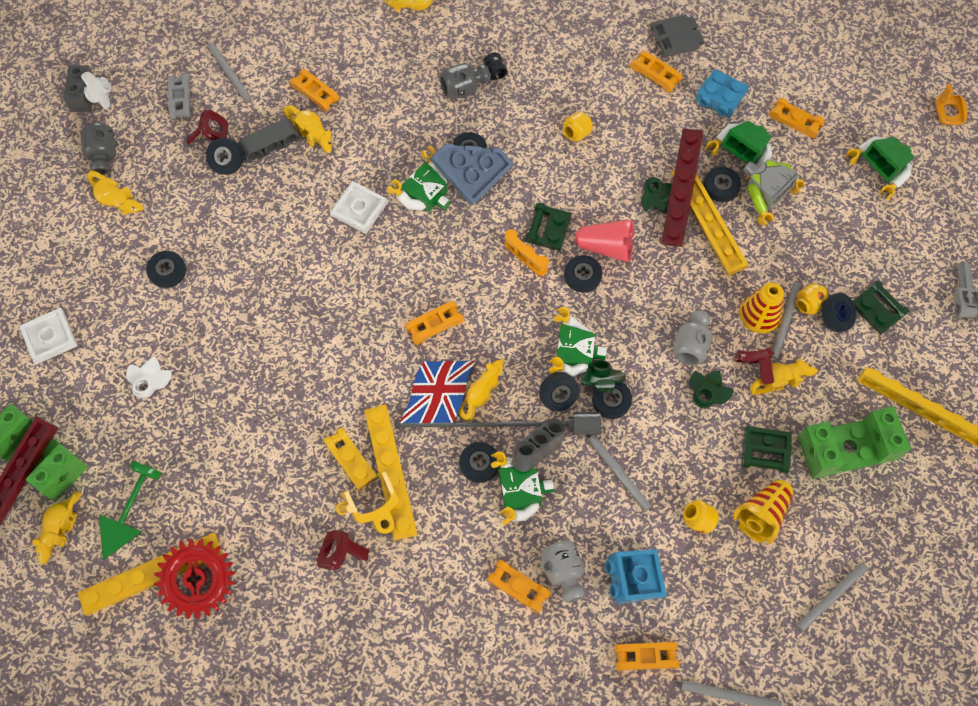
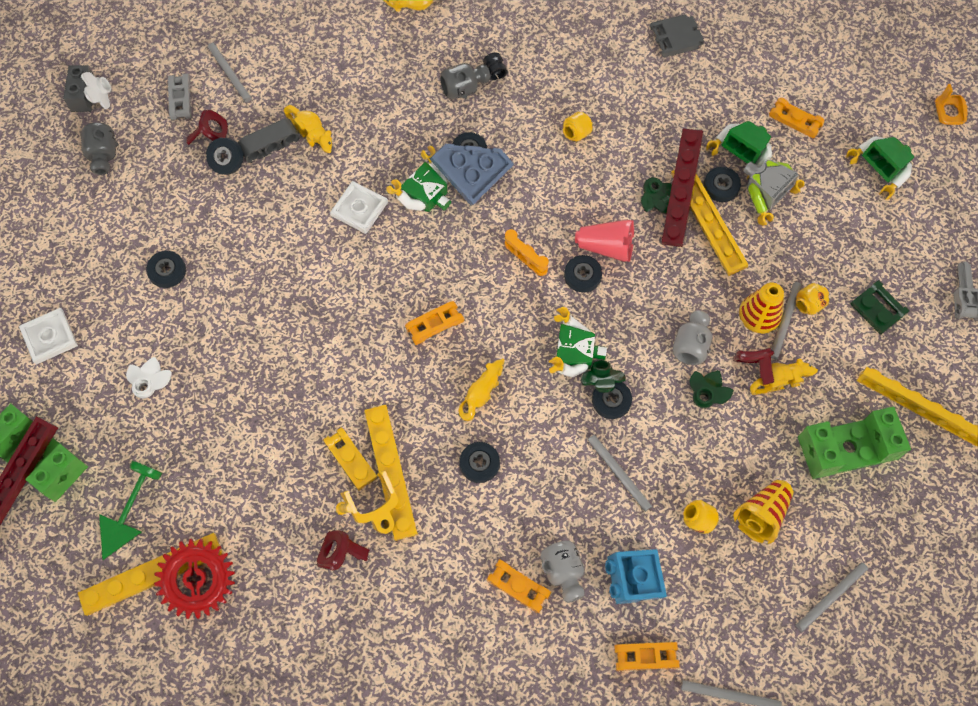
(55, 523): yellow animal -> none
(110, 195): yellow animal -> none
(314, 89): light orange plate -> none
(440, 394): flag -> none
(519, 490): torso -> none
(538, 445): dark grey beam -> none
(555, 228): dark green plate -> none
(568, 394): black bush -> none
(656, 70): light orange plate -> none
(721, 93): dark azure plate -> none
(768, 442): dark green plate -> none
(838, 312): black bush -> none

